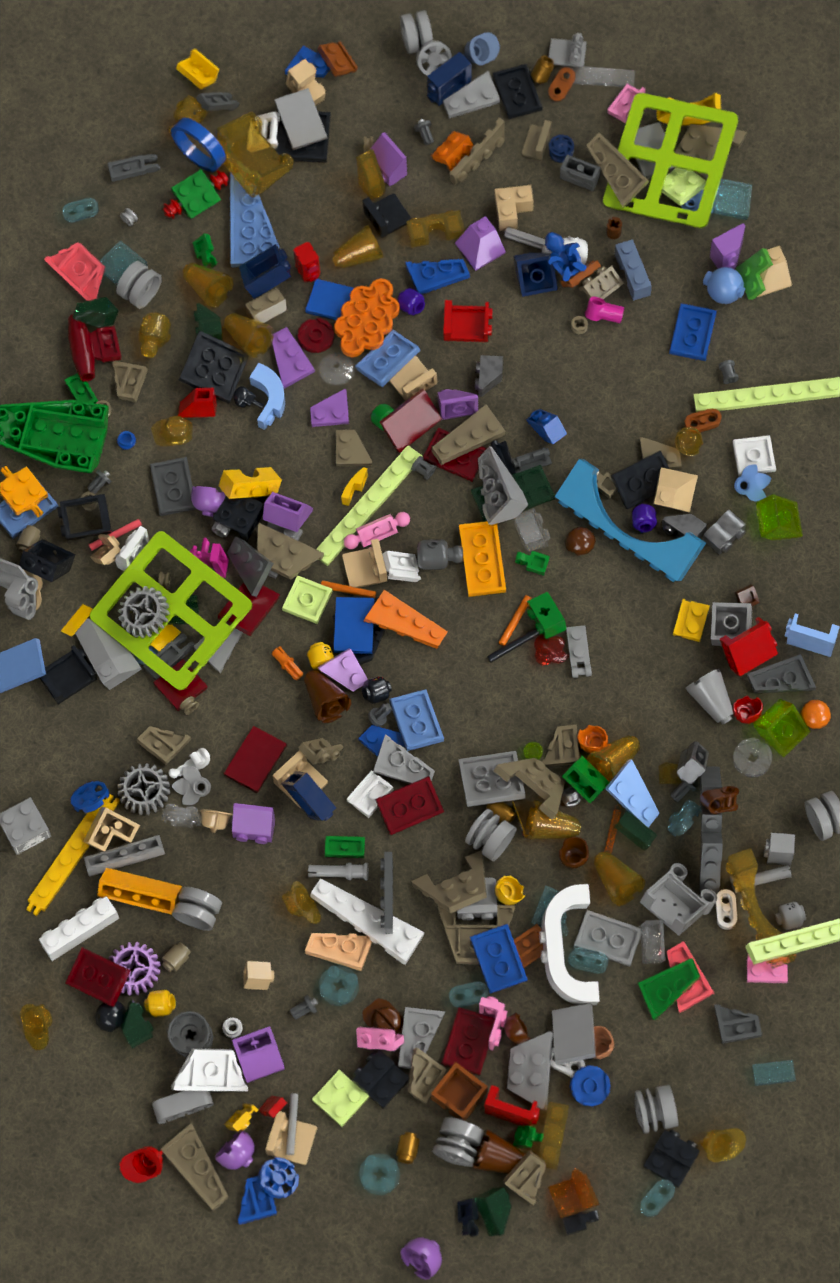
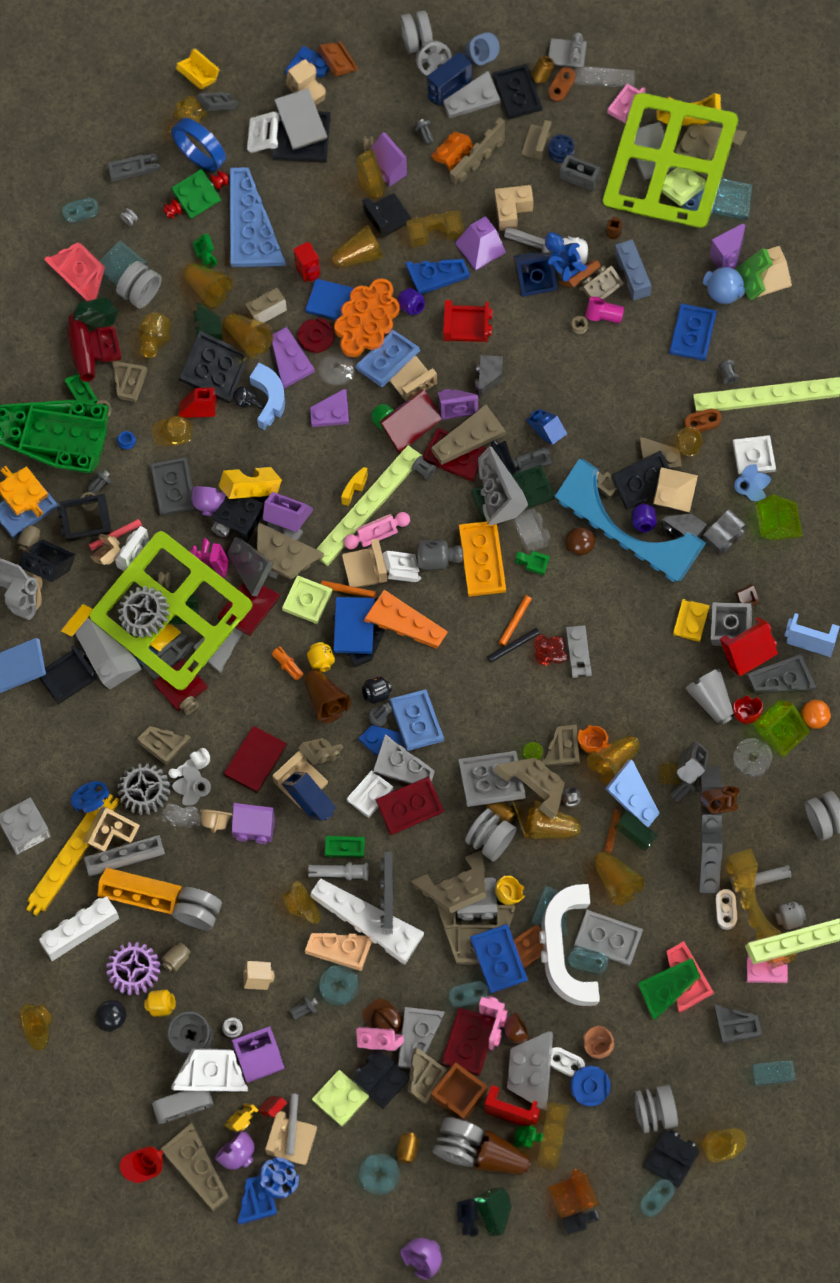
(97, 976): dark red tile -> none
(134, 1026): clear green slope -> none
(250, 154): clear yellow windscreen -> none
(262, 263): dark blue window -> none
(345, 670): lavender wing -> none
(350, 449): dark tan wing -> none
(526, 1176): dark tan wing -> none
(546, 615): green brick -> none
(573, 1034): light grey tile -> none
(574, 852): reddish brown hair -> none
(586, 779): green brick -> none
(619, 172): dark tan wing -> none
(652, 942): clear brick -> none
(675, 902): light grey piece -> none
(683, 819): clear light blue plate -> none
(779, 849): light grey brick -> none

